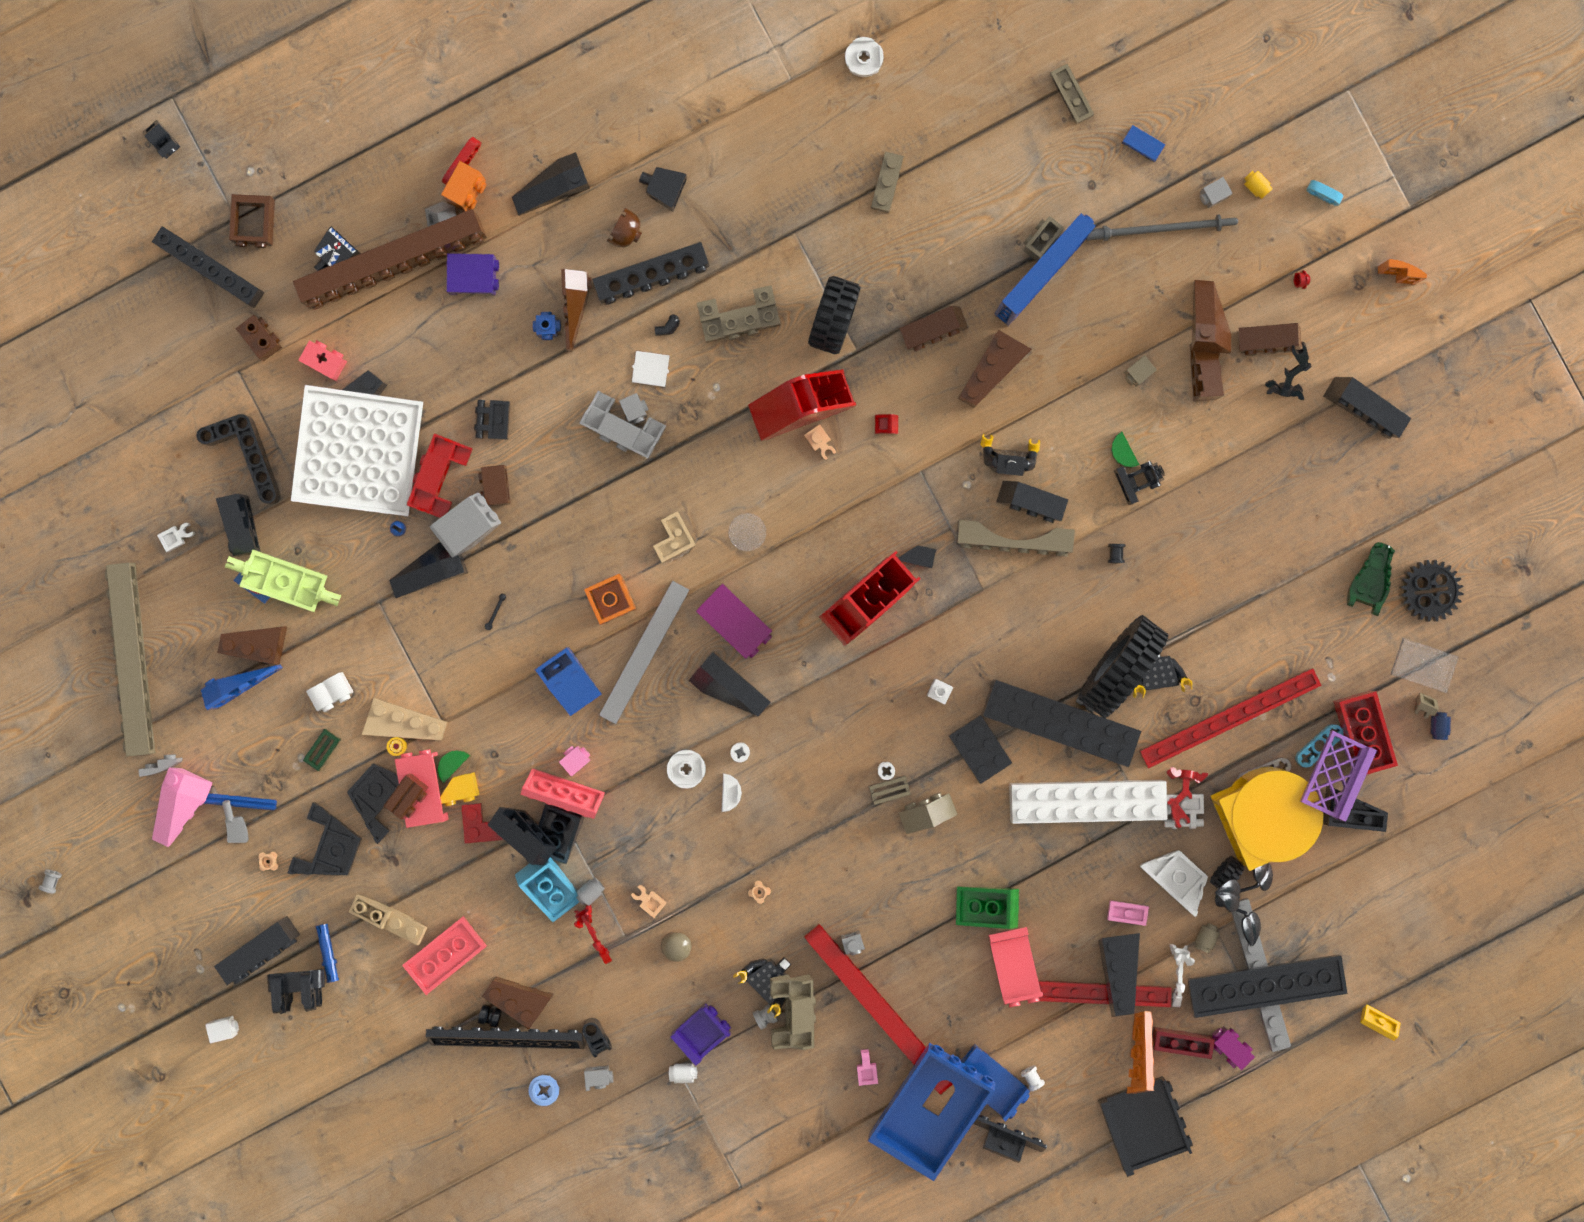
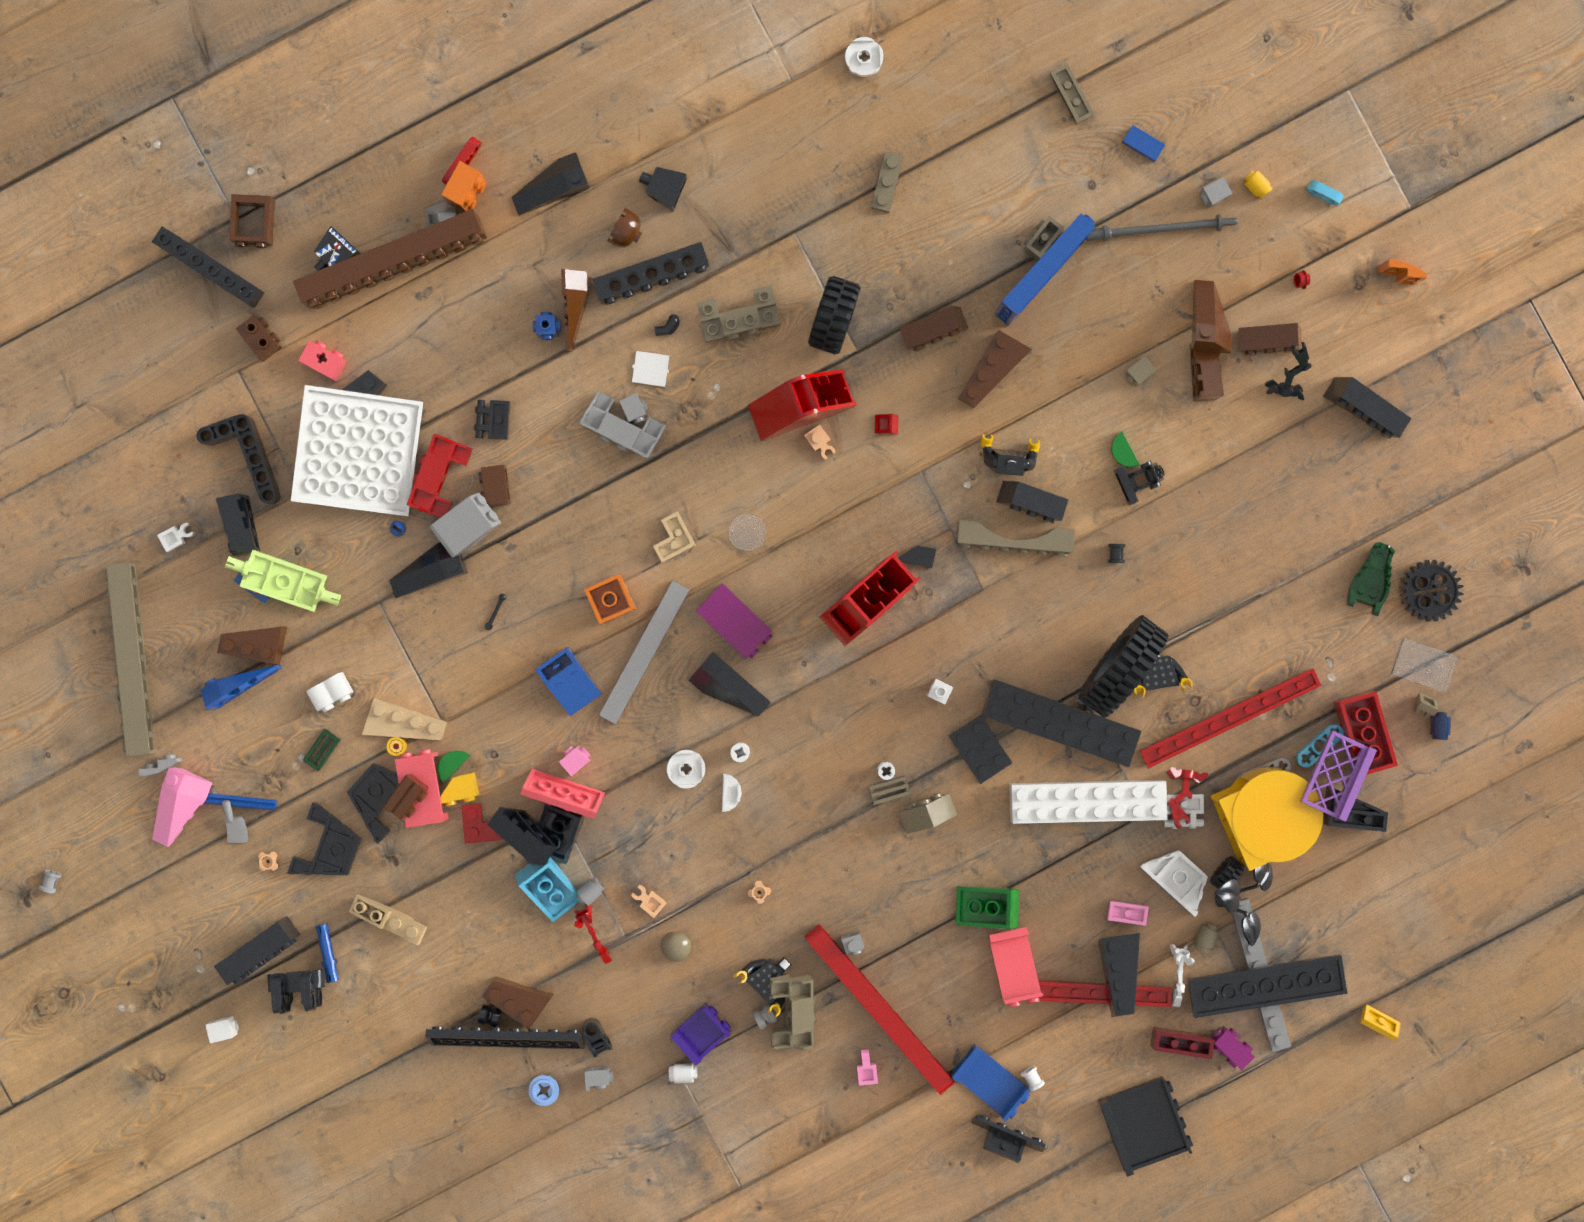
(161, 139): black brick -> none
(444, 955): coral plate -> none
(472, 274): dark purple panel -> none
(918, 1134): blue panel -> none
(1142, 1054): orange wing -> none

